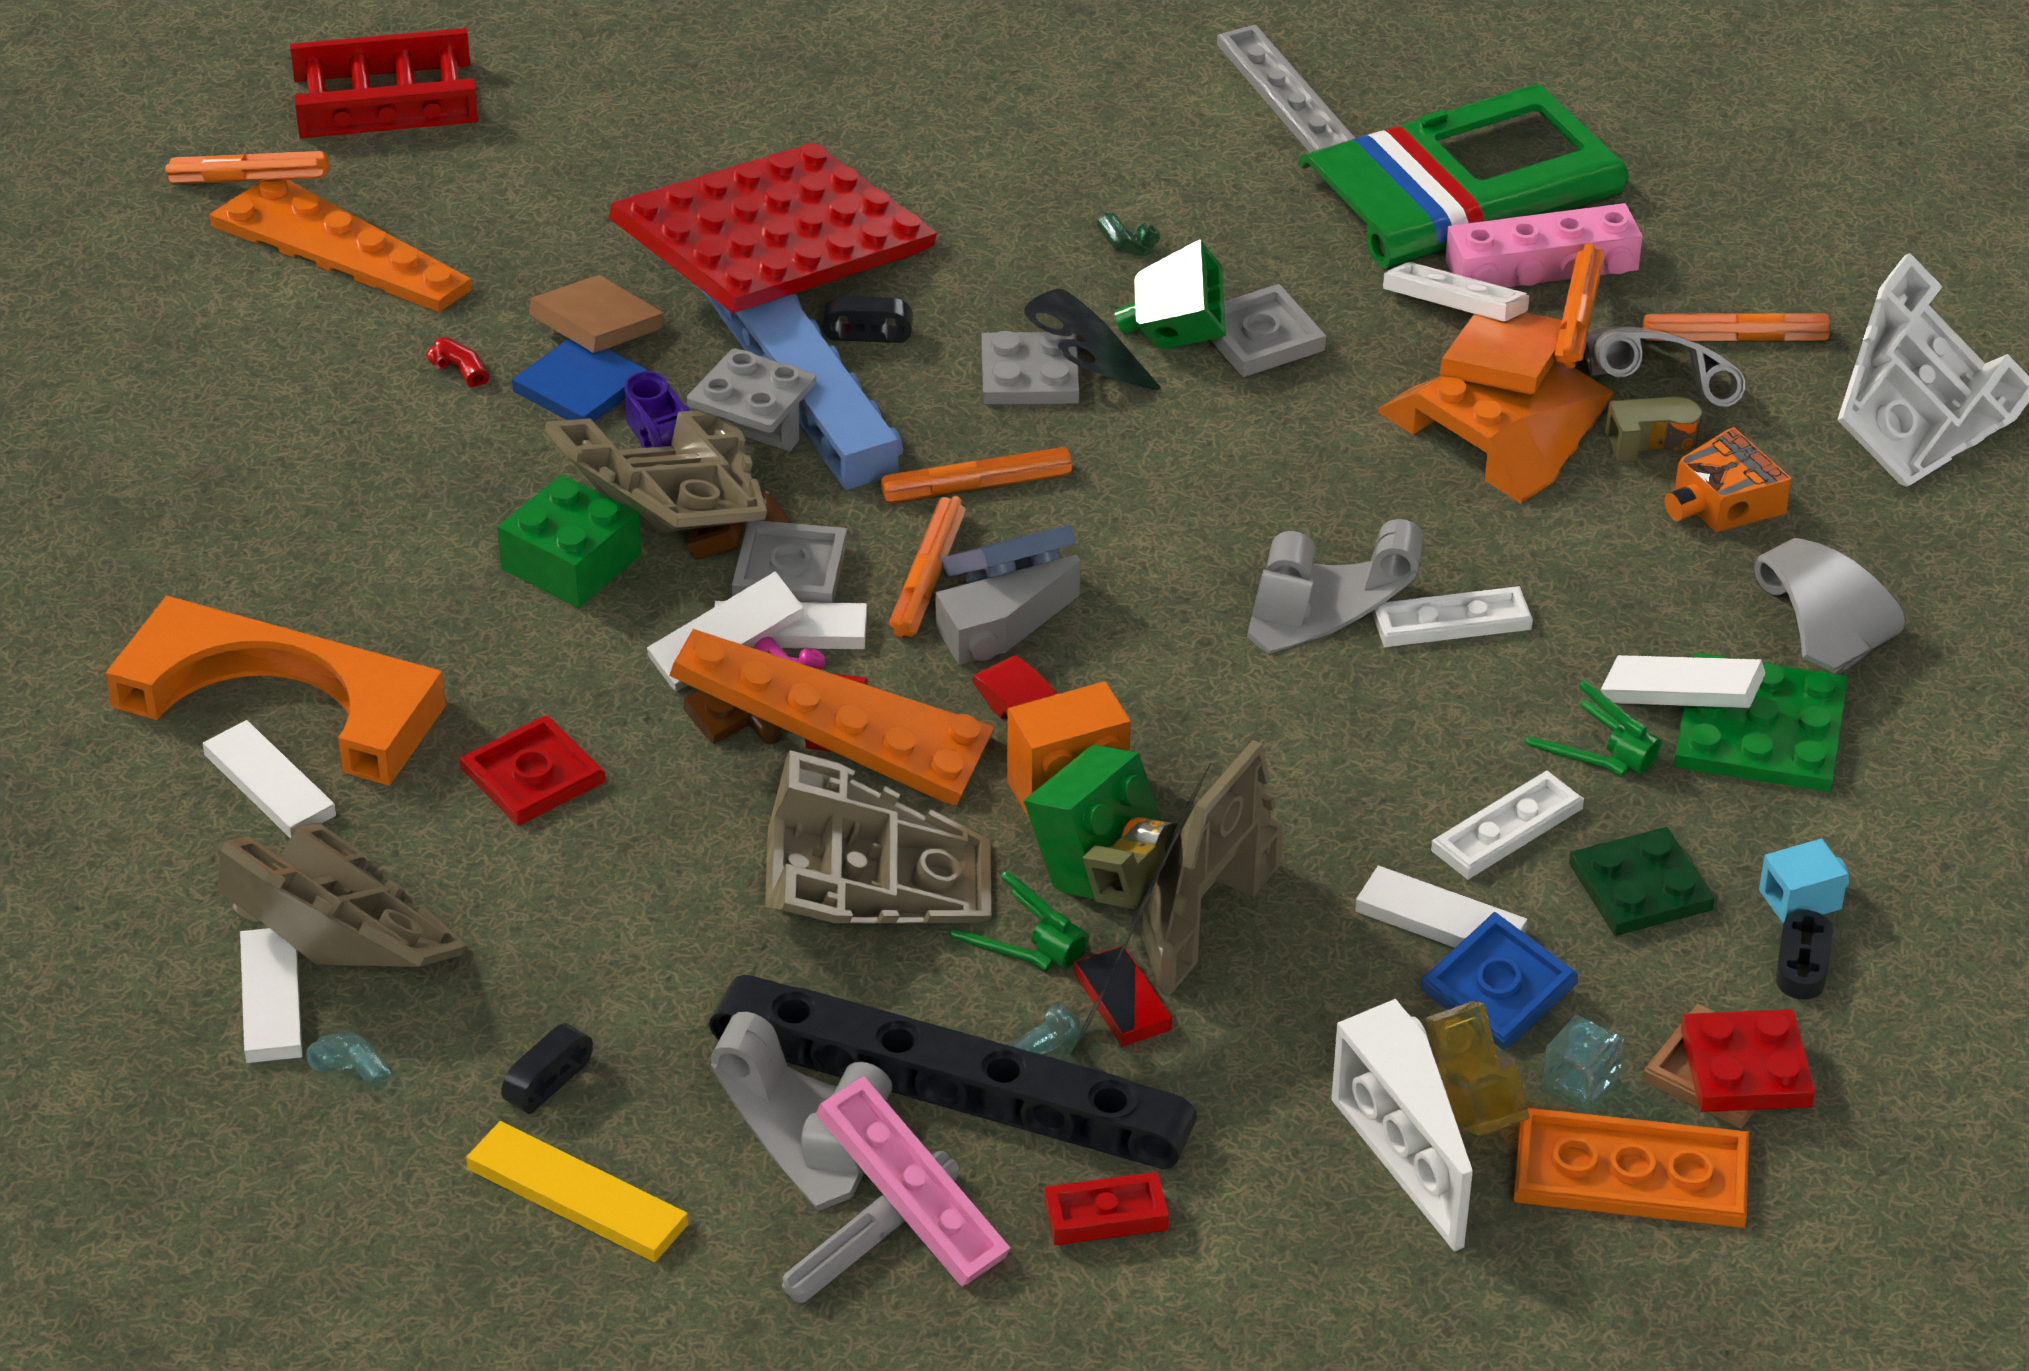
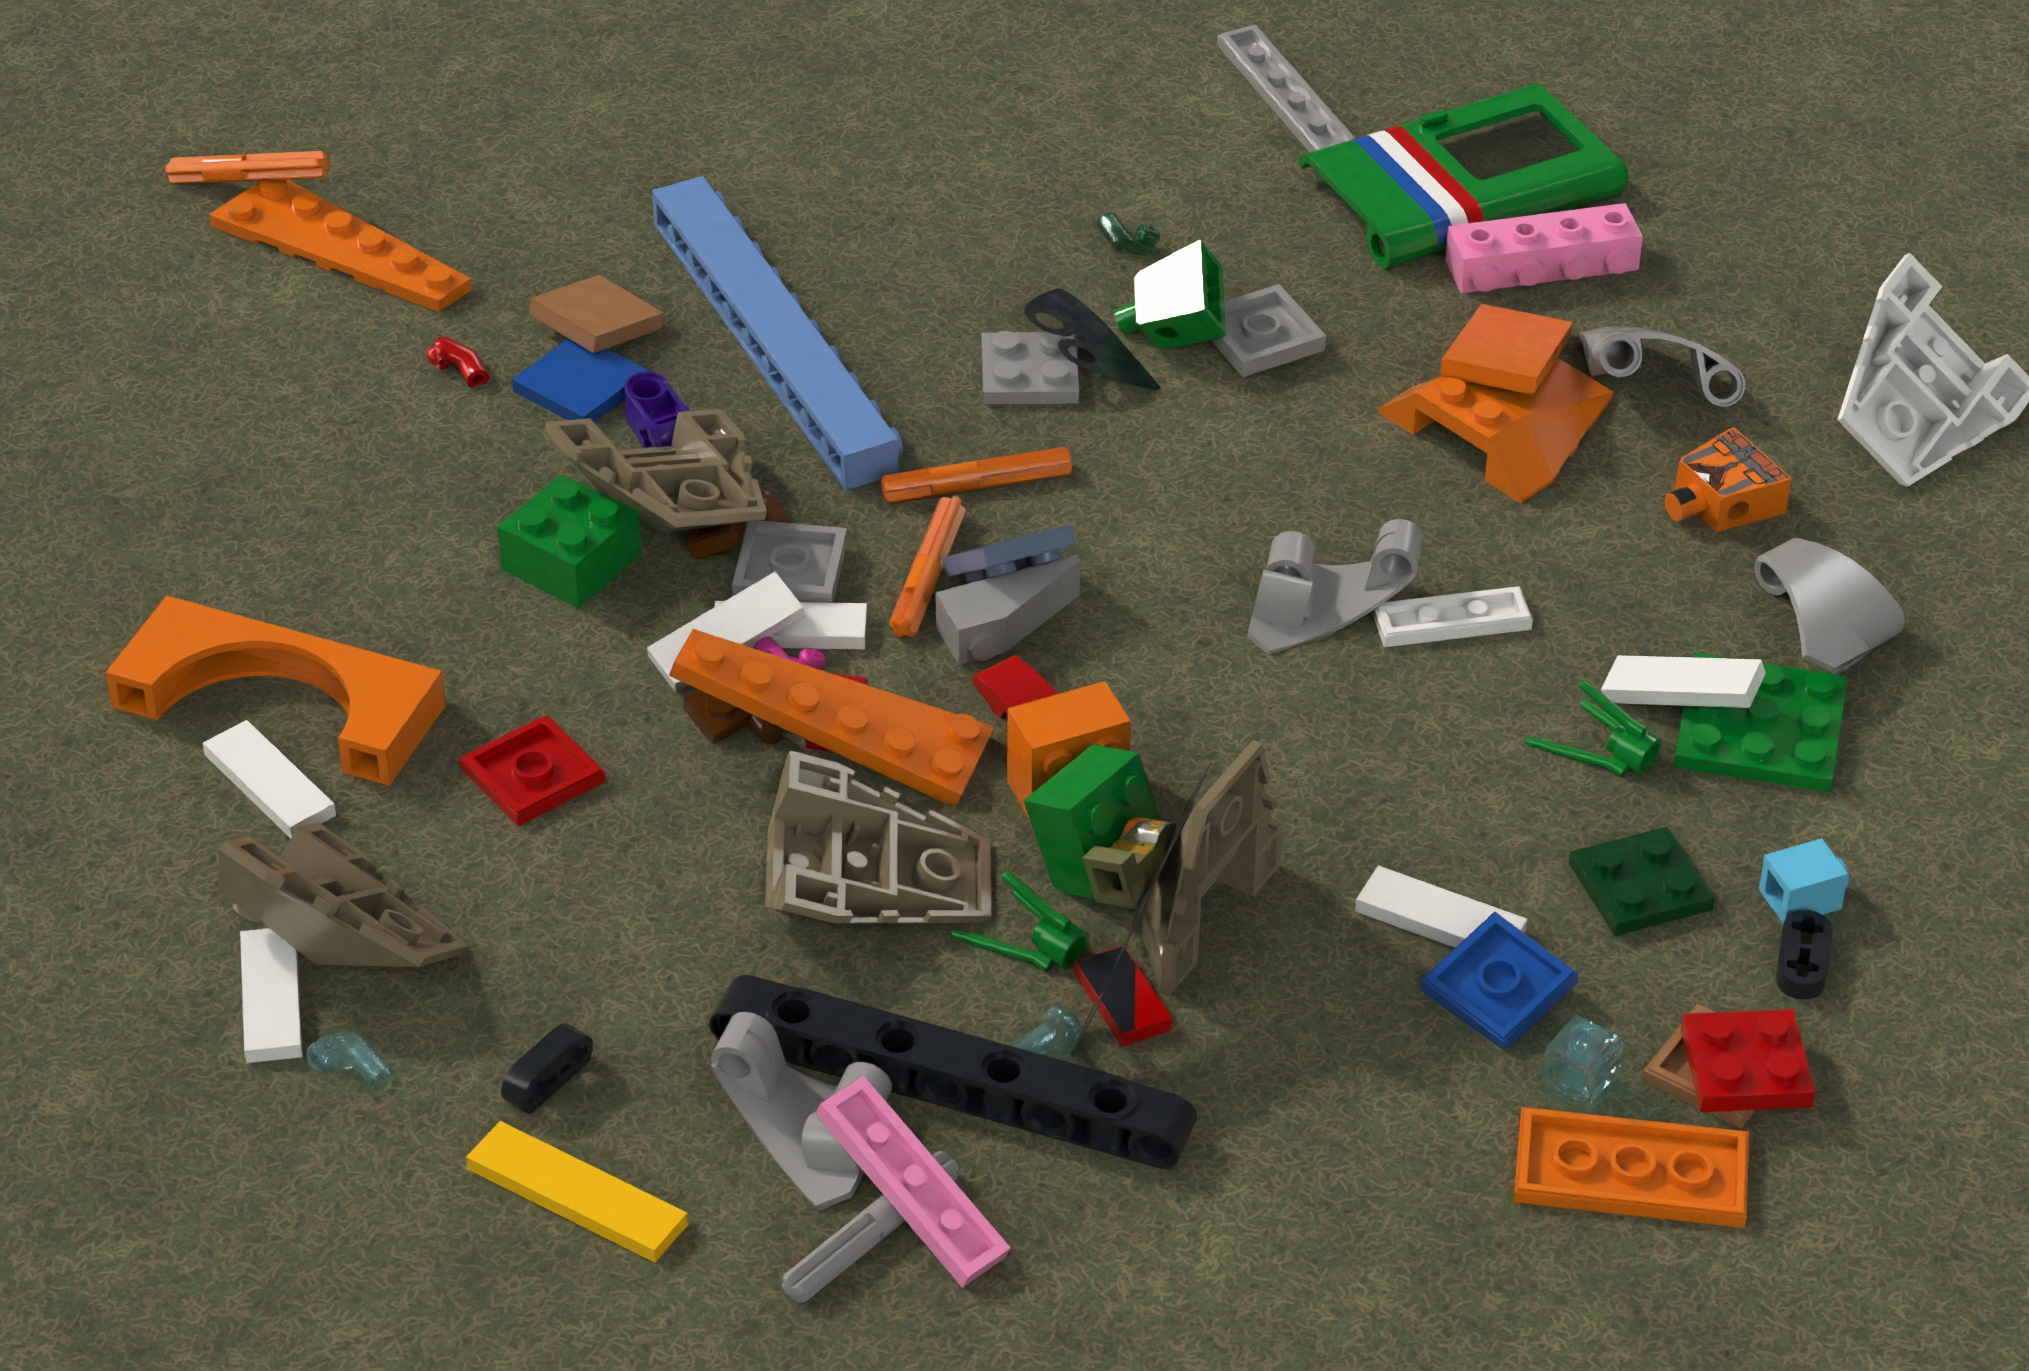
(384, 107): red fence -> none
(756, 396): light grey bracket -> none
(772, 226): red plate -> none
(867, 319): black beam -> none
(1106, 1208): red plate -> none
(1400, 1108): white slope -> none
(1456, 291): white tile -> none
(1479, 1085): clear yellow brick -> none
(1507, 824): white tile -> none
(1579, 305): orange axle -> none
(1652, 425): olive leg -> none
(1741, 326): orange axle -> none

